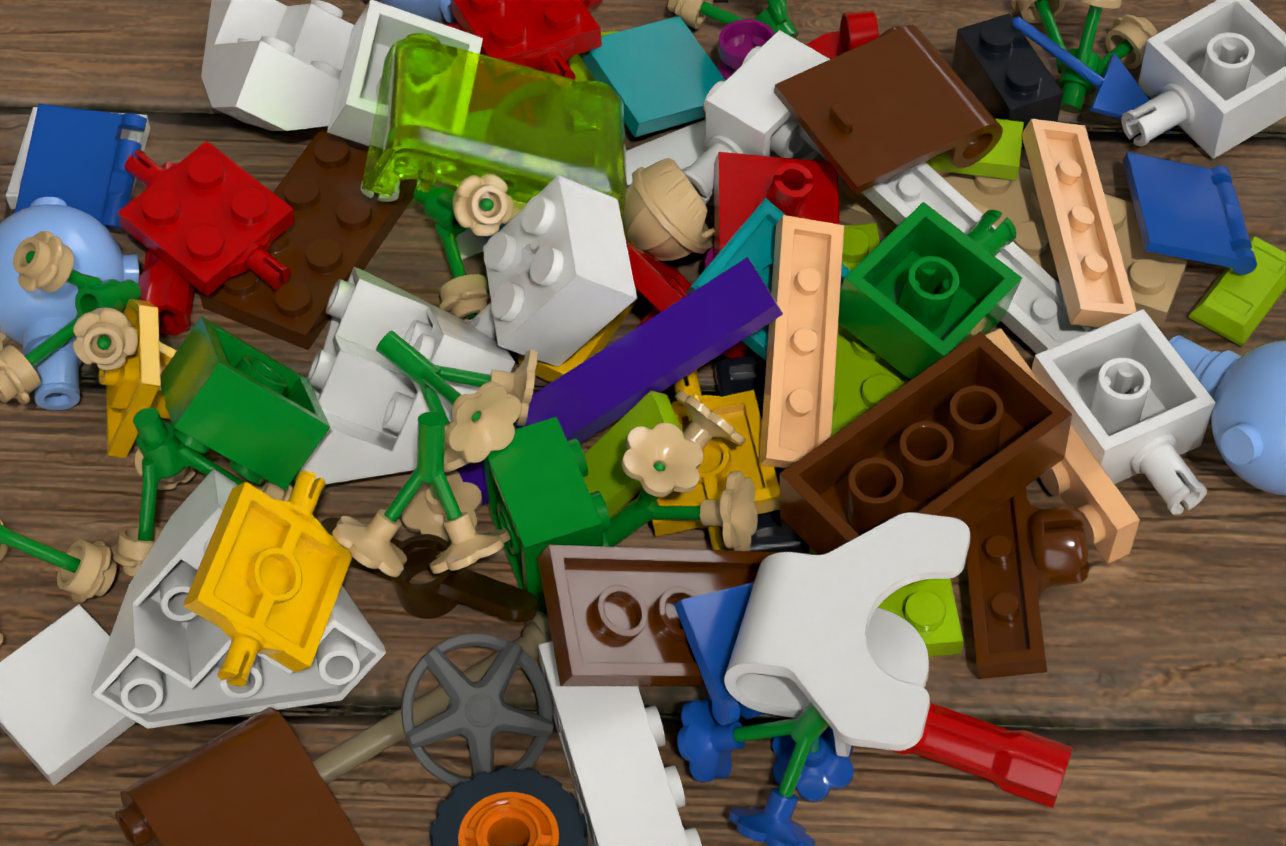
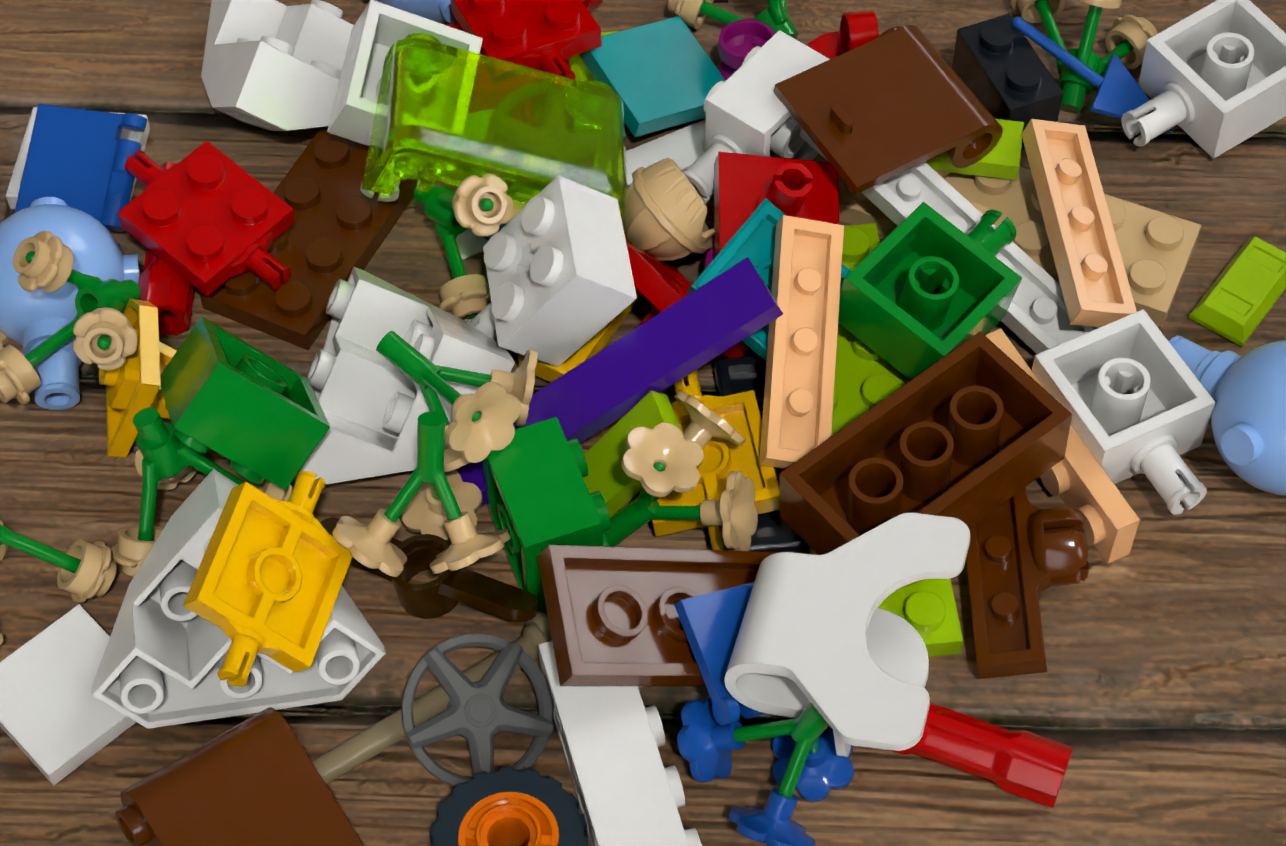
(1189, 212): blue piece -> none

